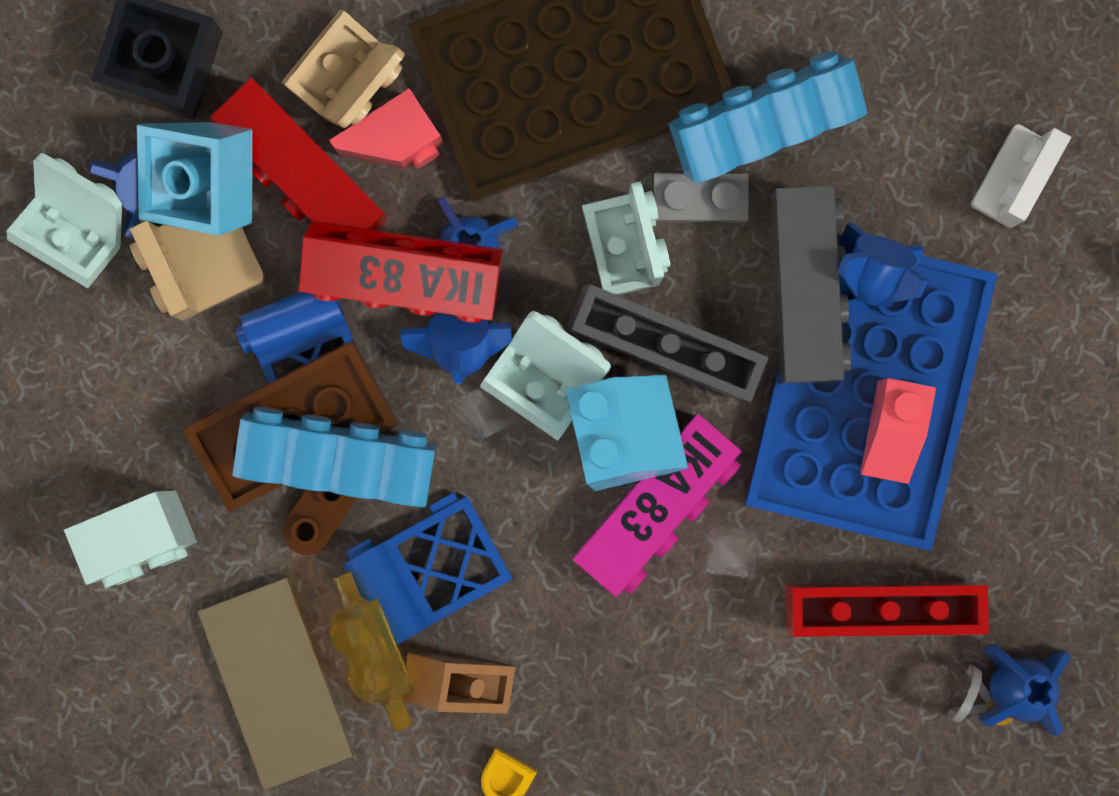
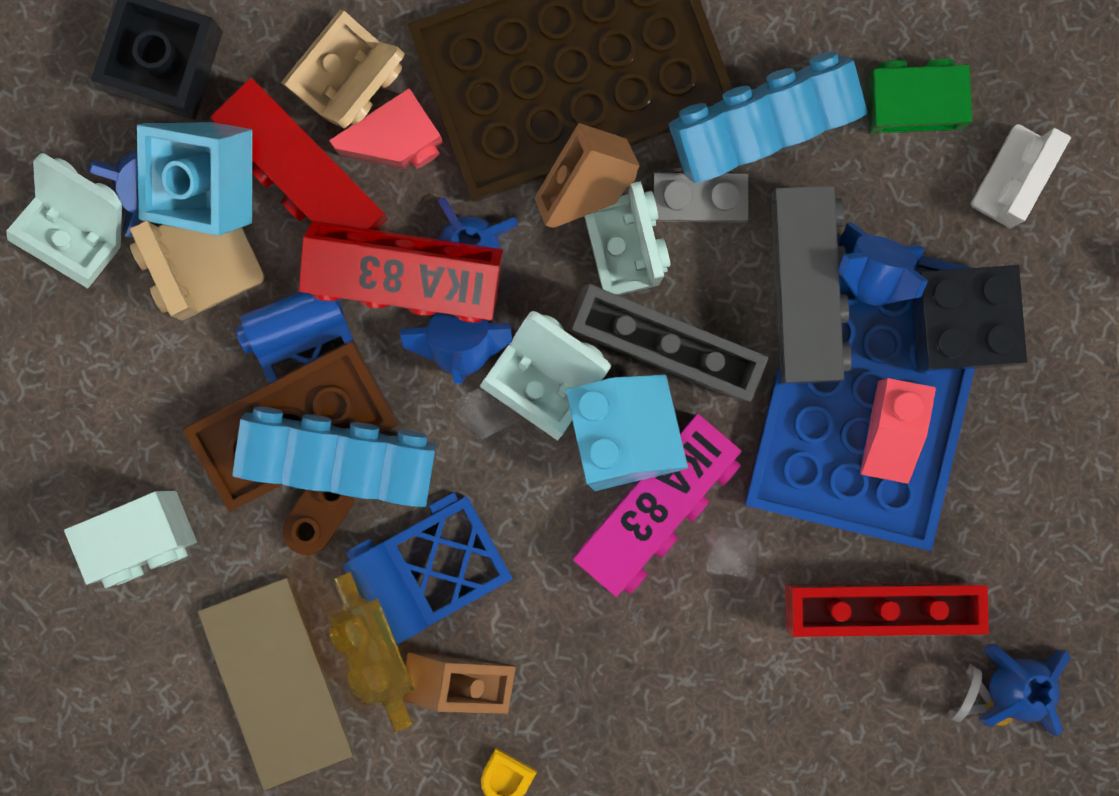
(586, 176): none -> medium nougat slope
(919, 97): none -> green piece
(970, 319): none -> black brick

